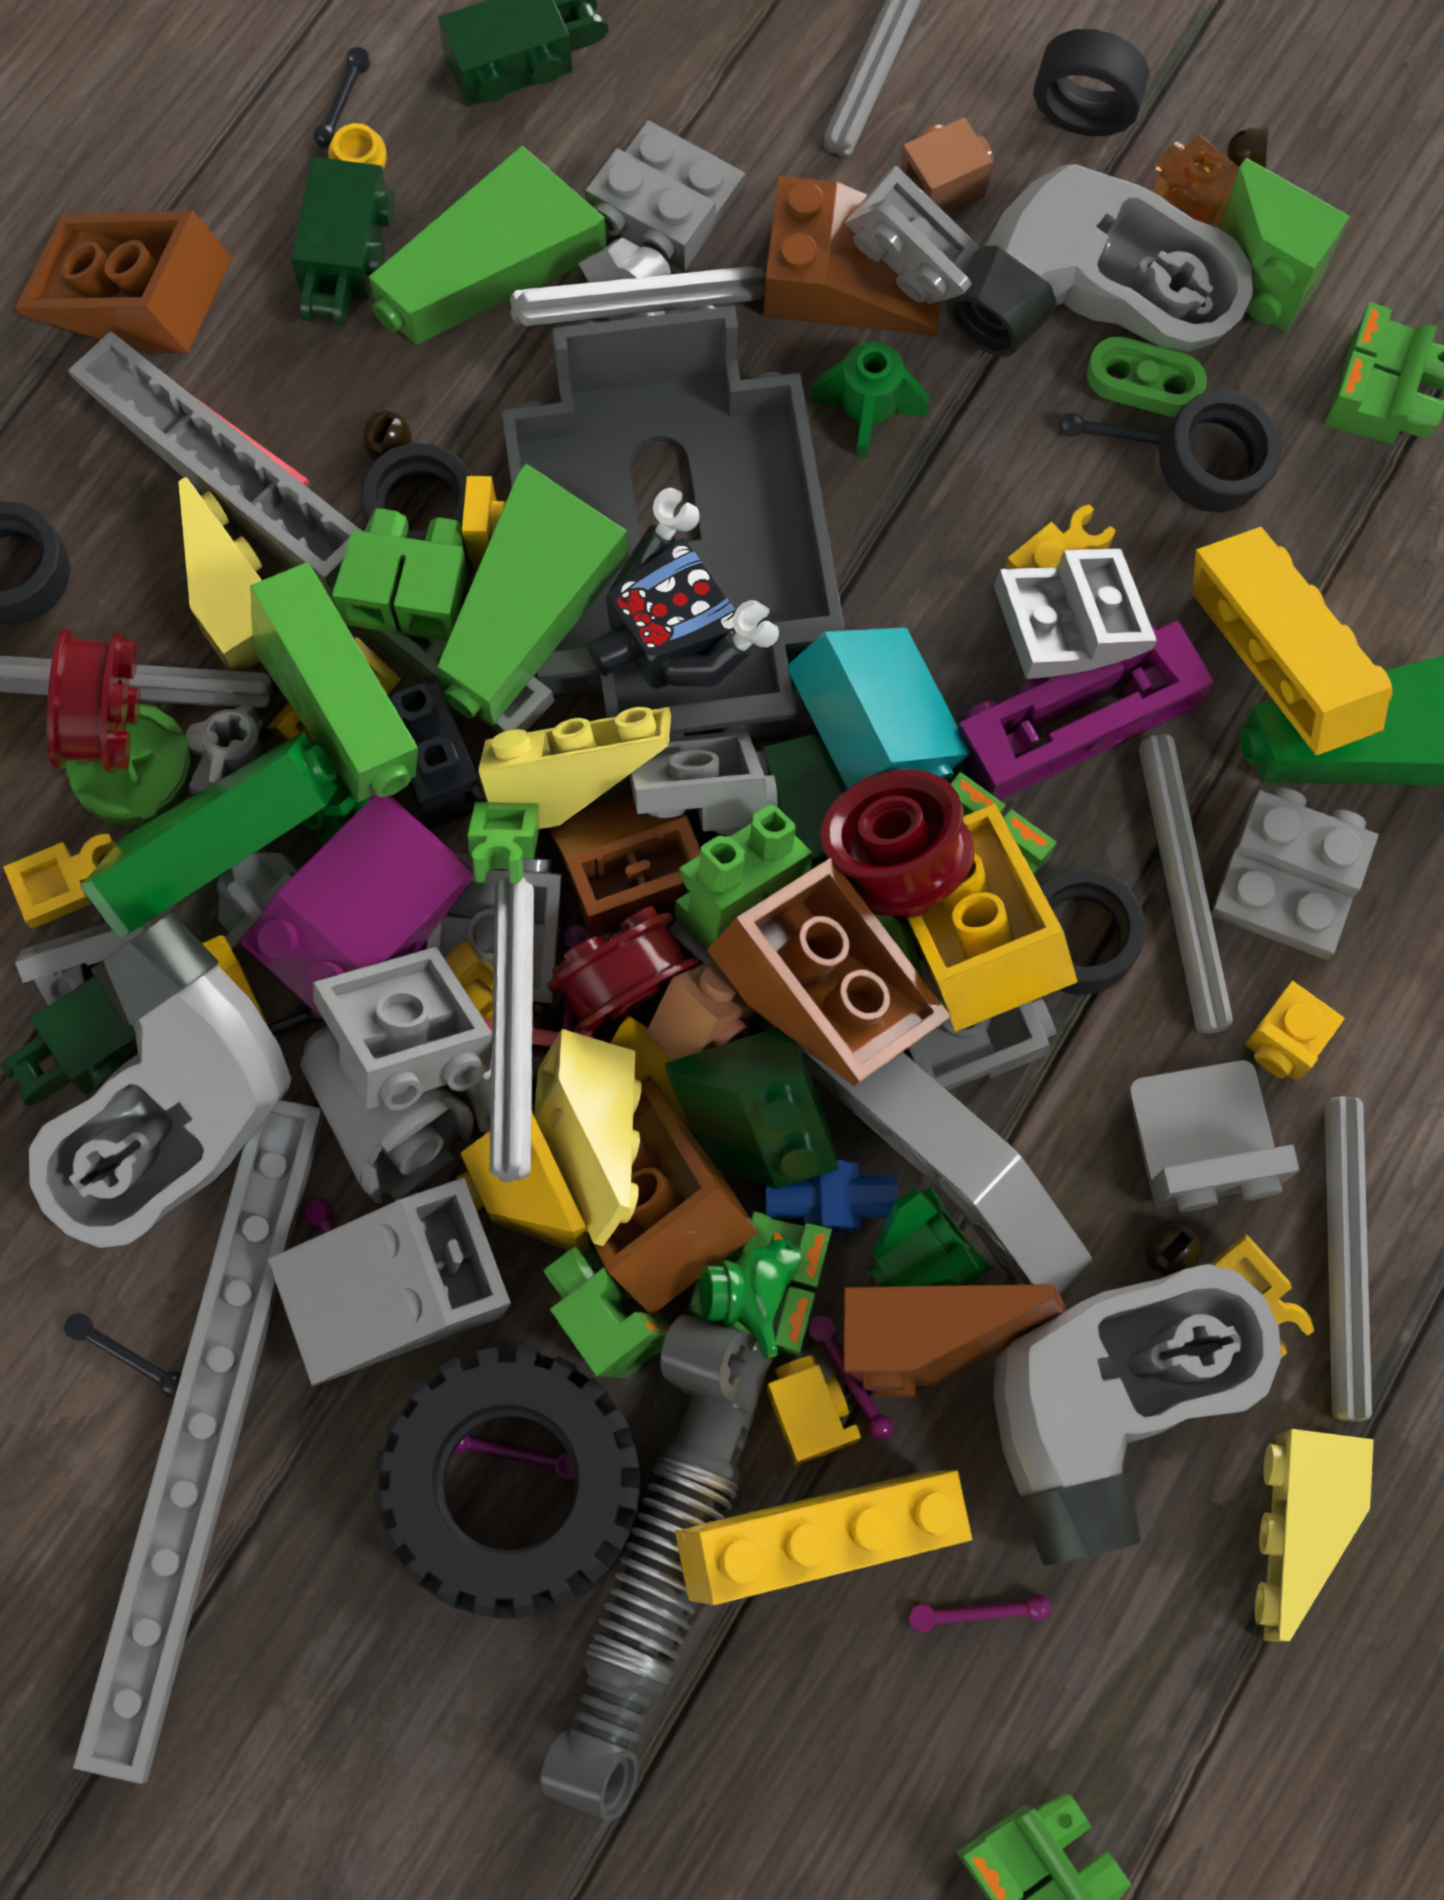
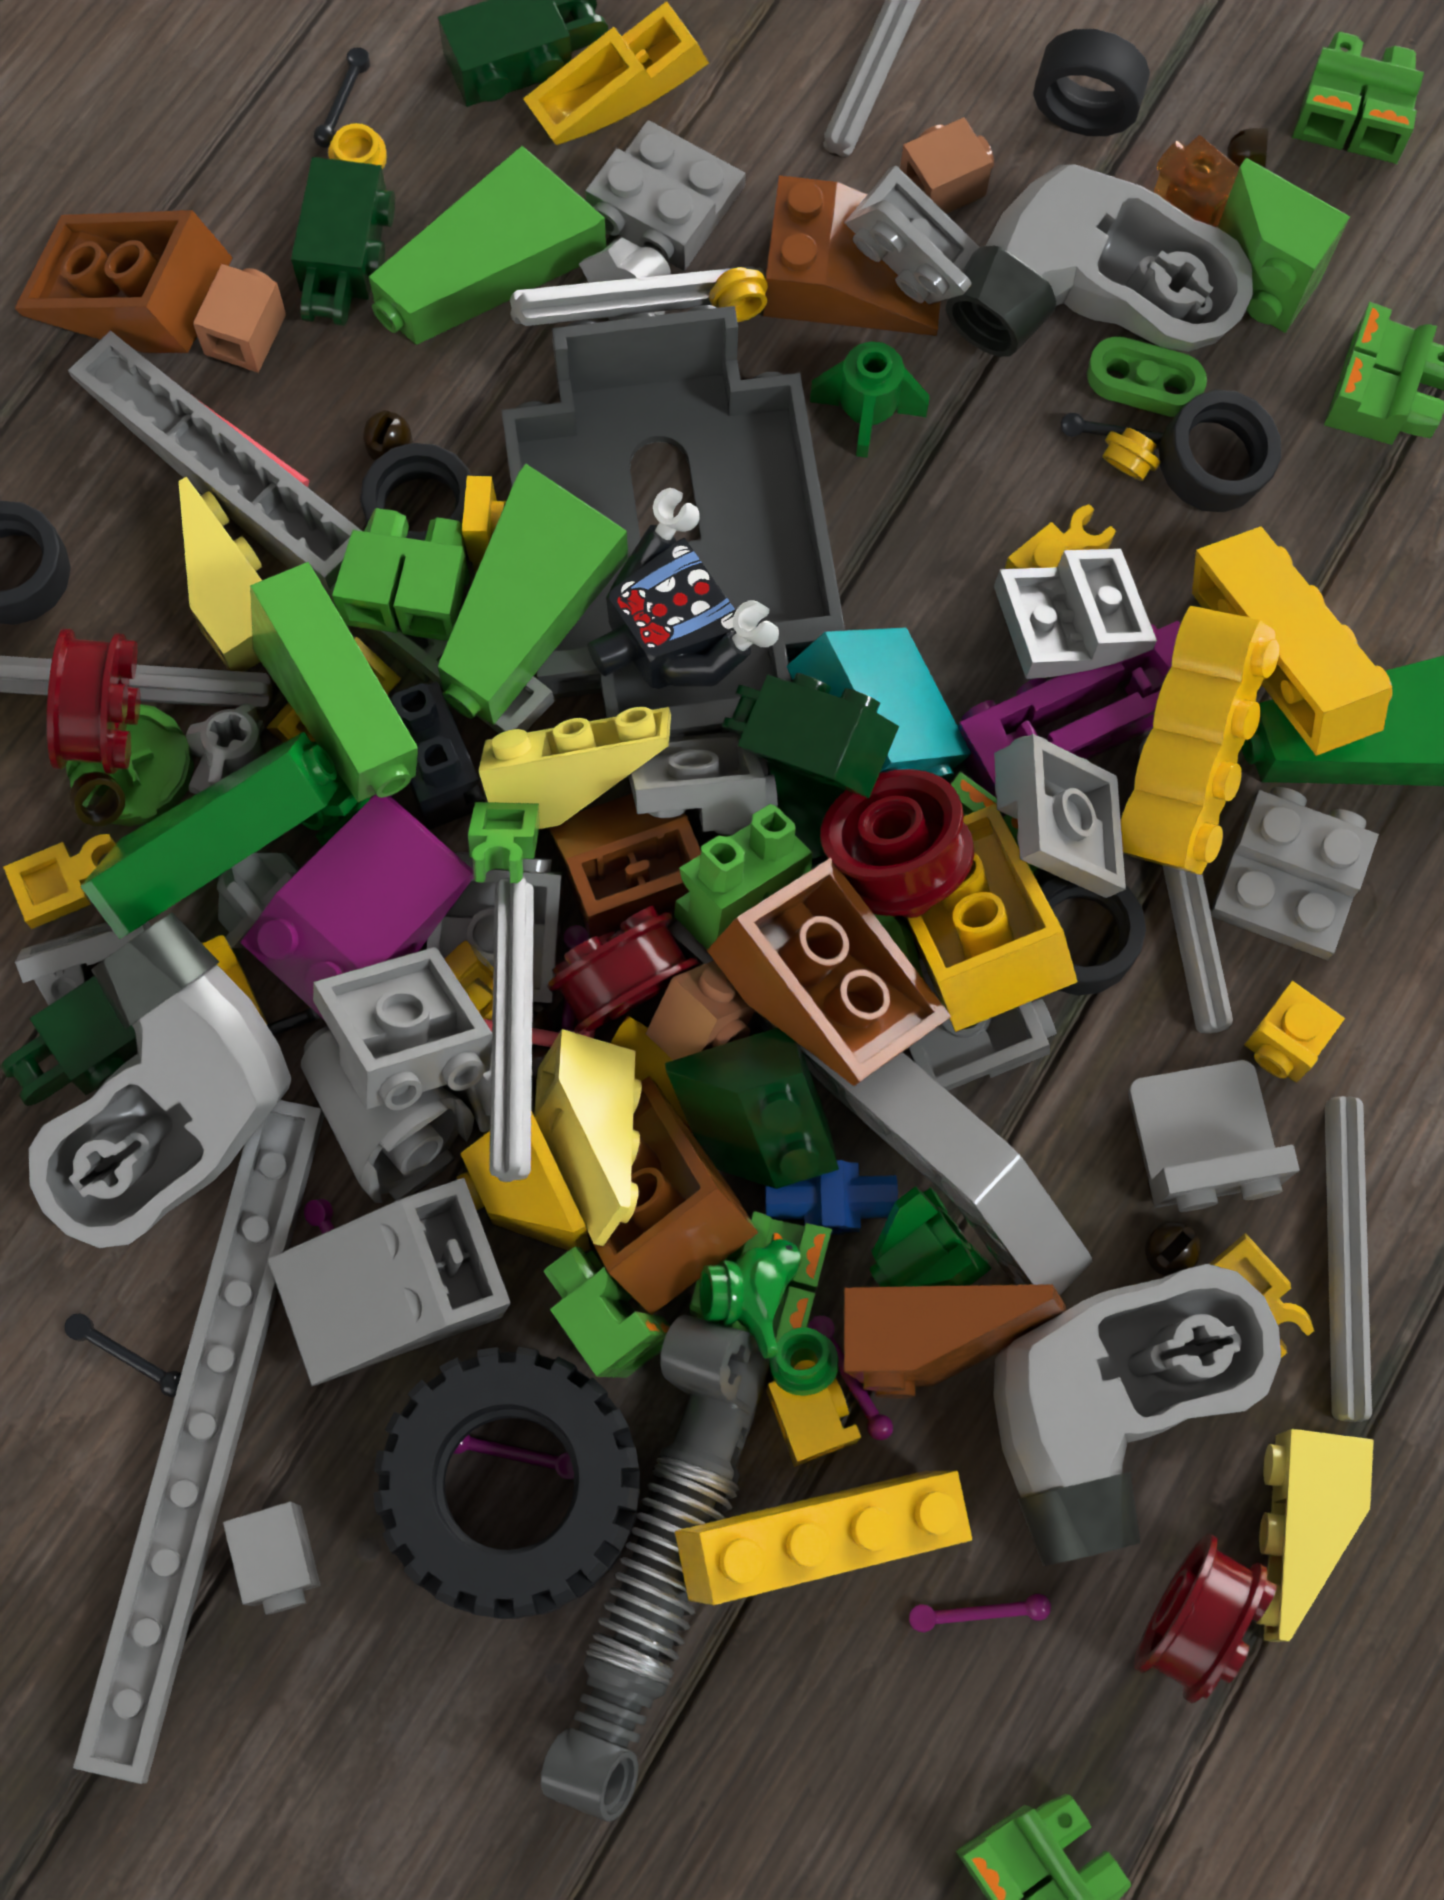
(104, 805): none -> dark brown hinge
(240, 317): none -> nougat brick
(272, 1557): none -> light grey brick
(617, 76): none -> yellow slope
(741, 289): none -> yellow plate
(804, 1345): none -> green plate
(814, 732): none -> dark green brick
(1063, 813): none -> light grey plate
(1131, 453): none -> yellow plate
(1196, 739): none -> yellow brick
(1203, 1619): none -> dark red wheel
(1361, 90): none -> bright green hips

